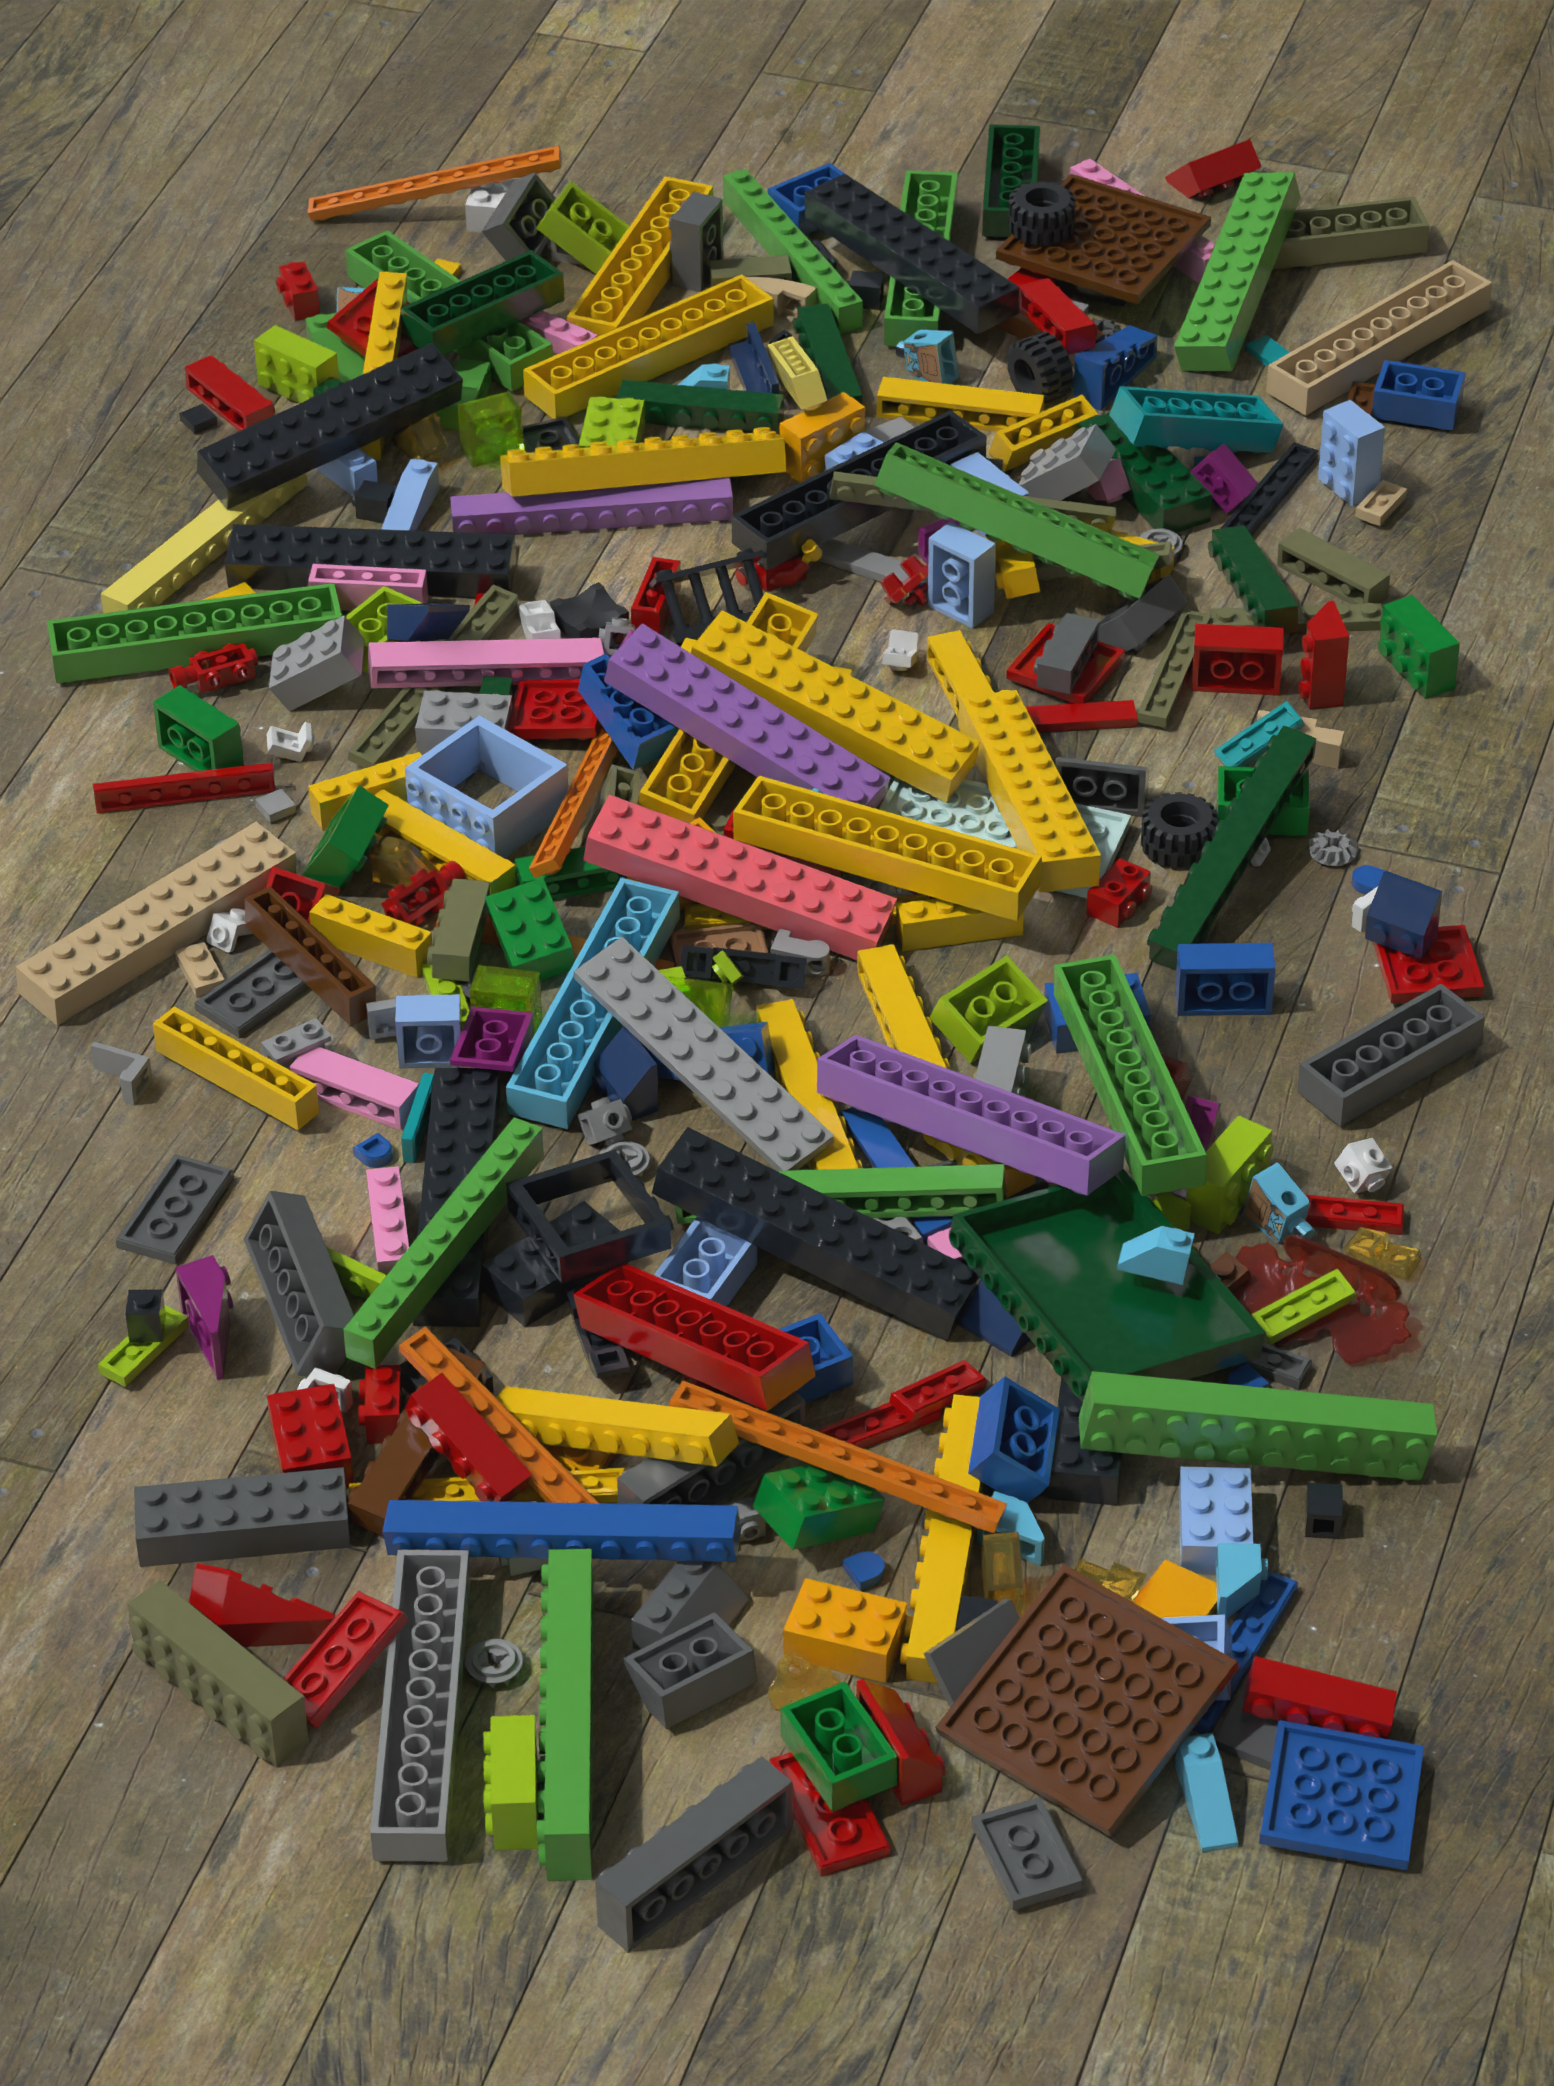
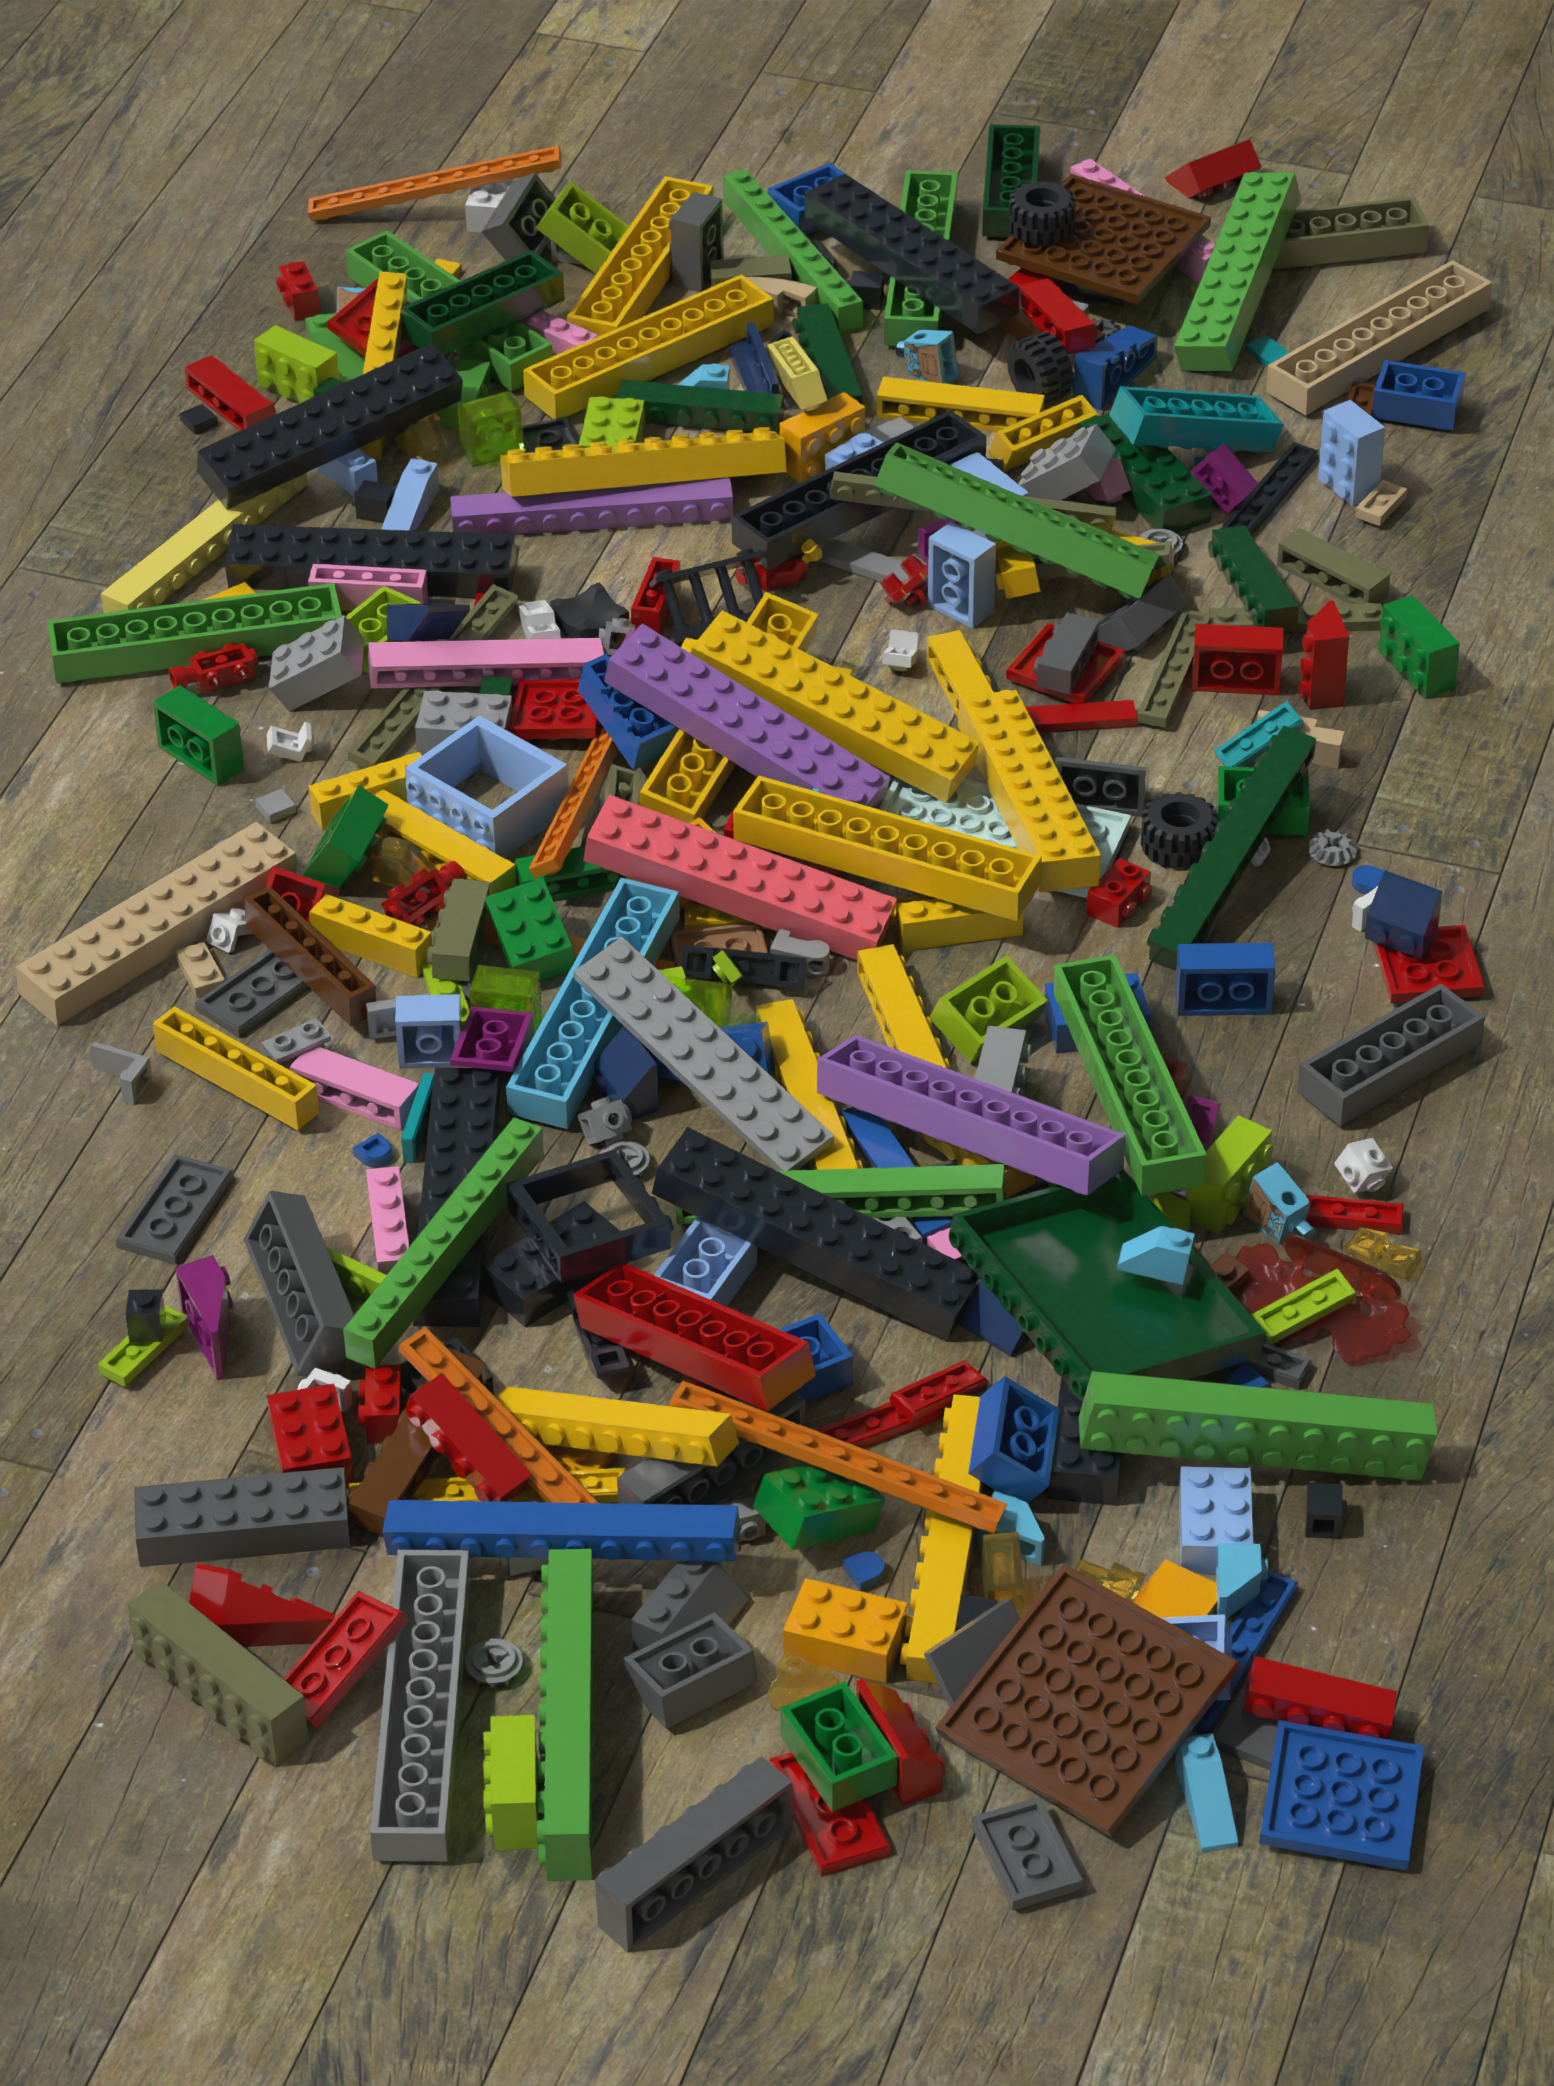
(184, 787): red tile -> none

